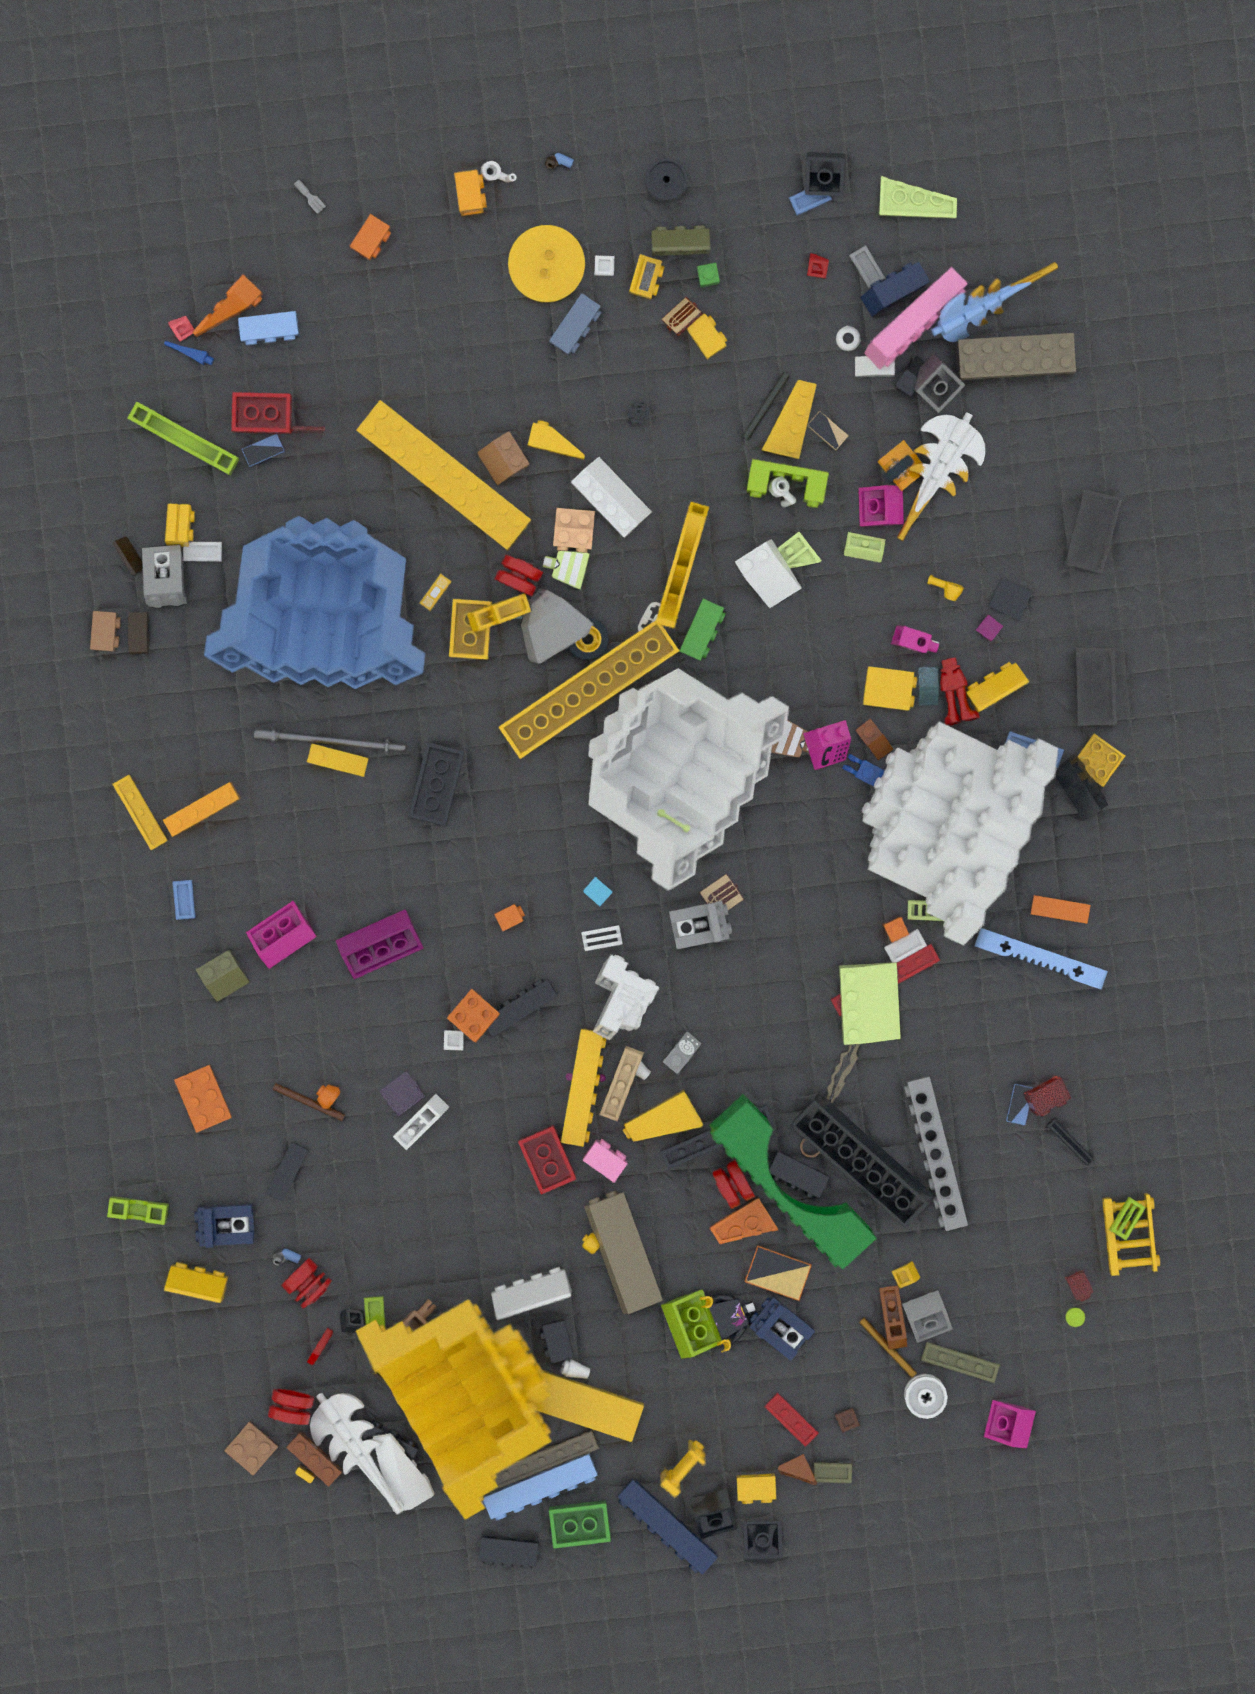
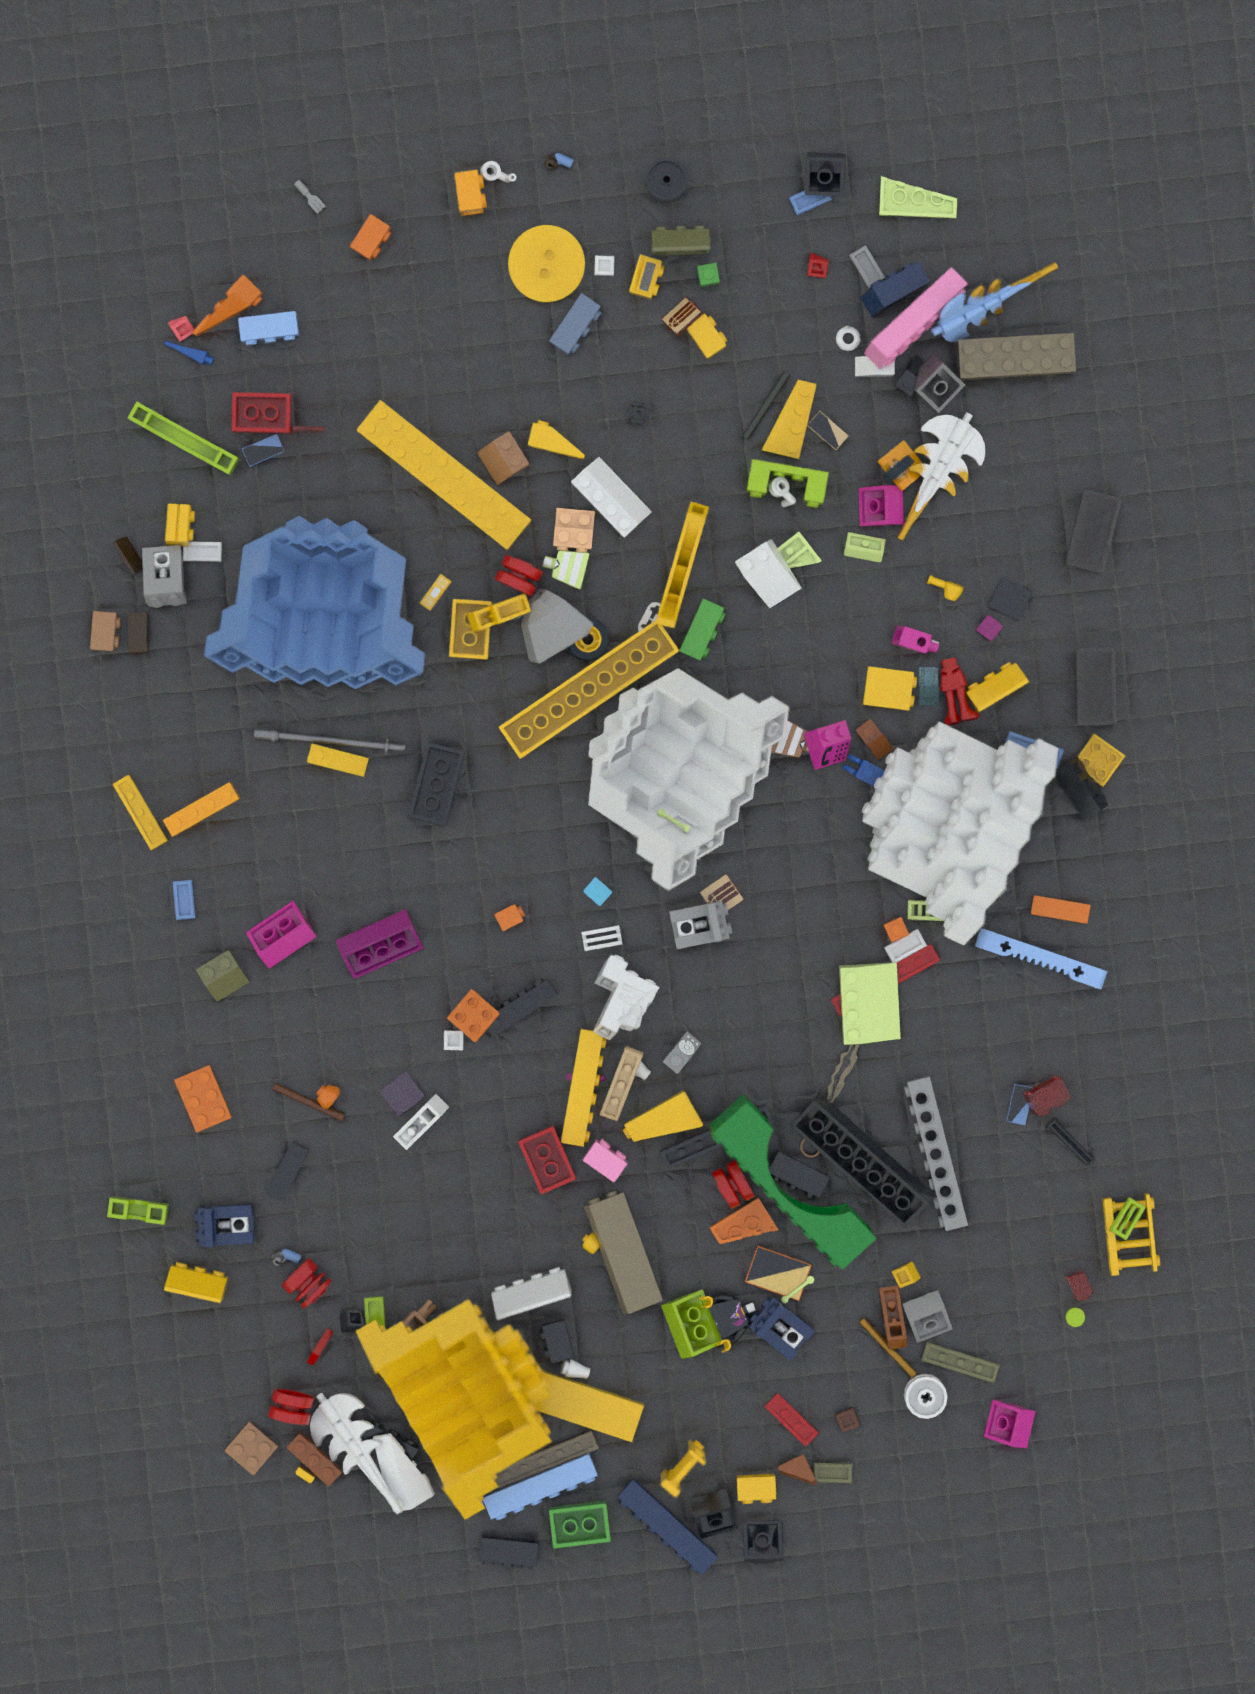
(809, 1280): none -> yellowish green hinge

